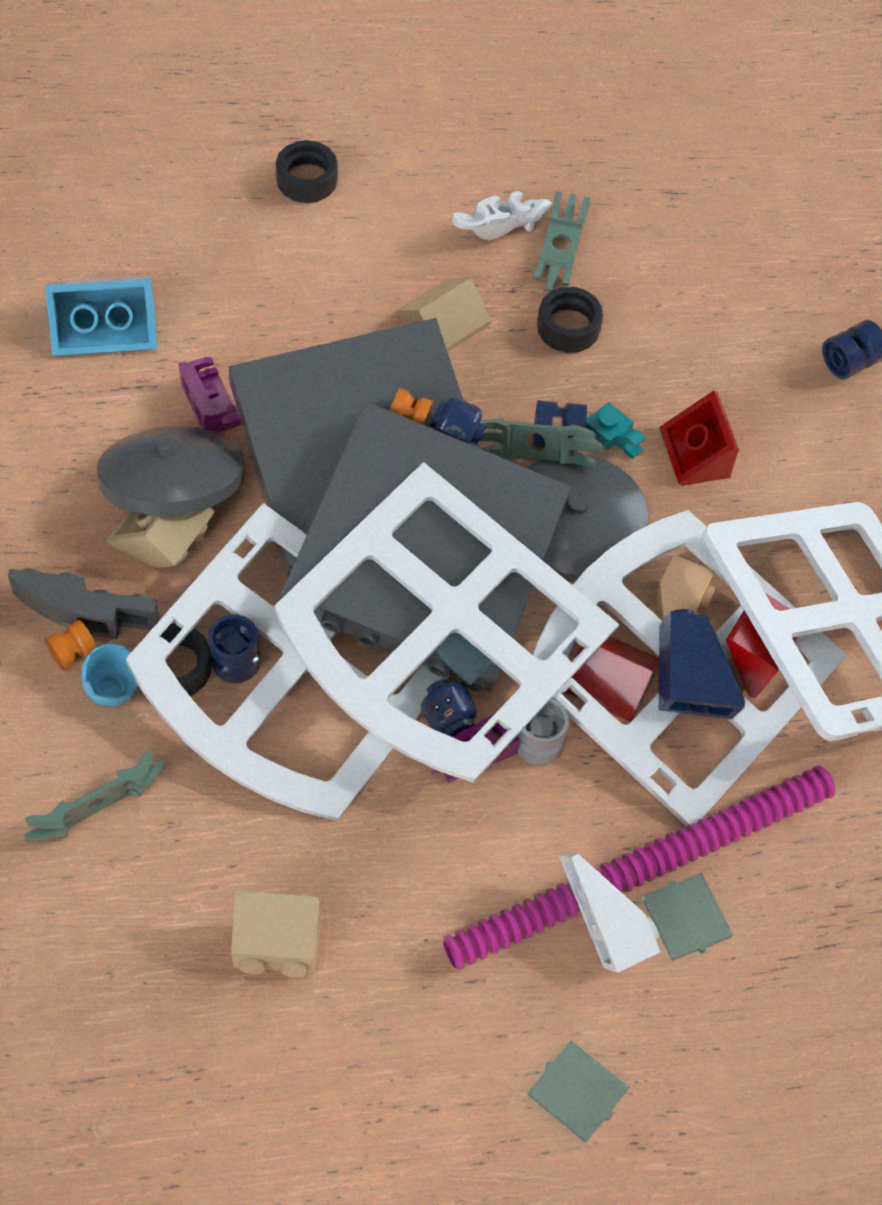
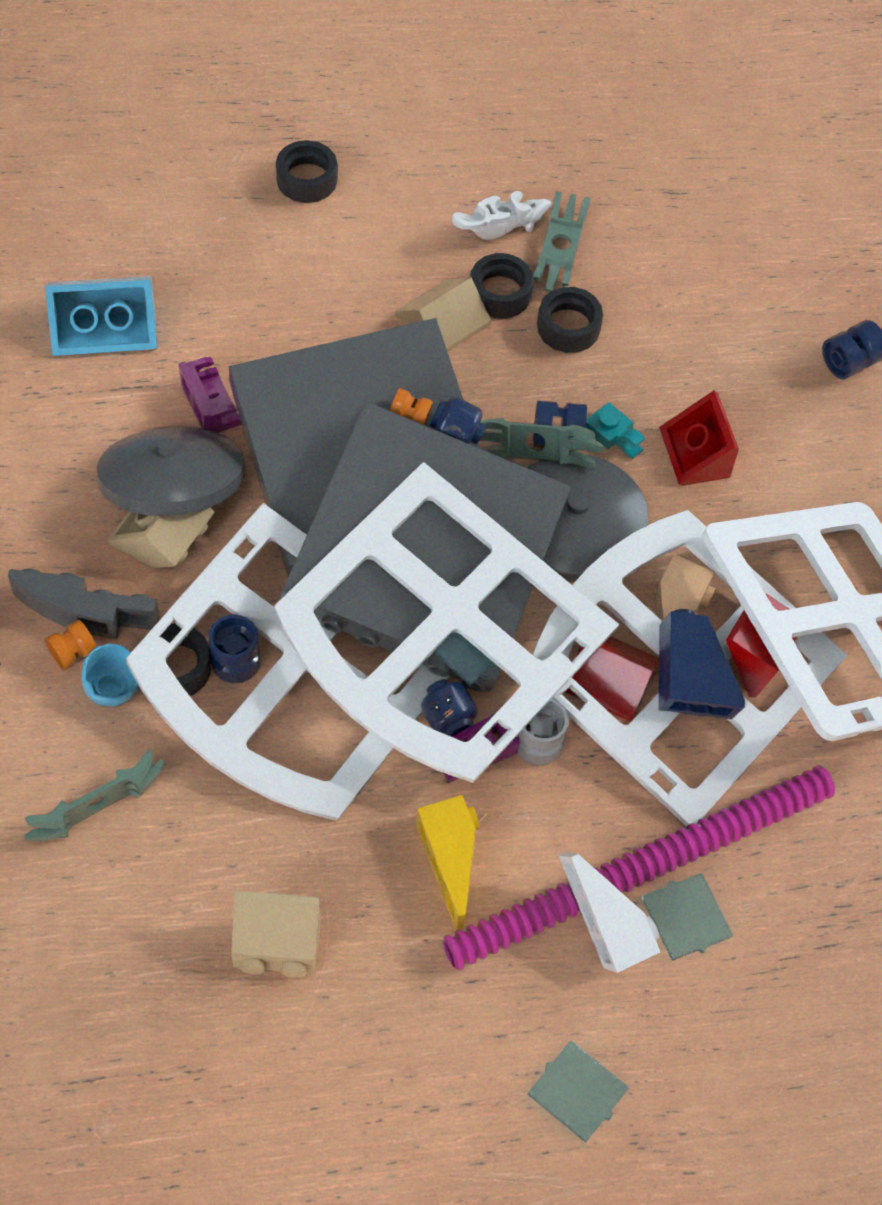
(449, 839): none -> yellow slope
(506, 266): none -> black tyre

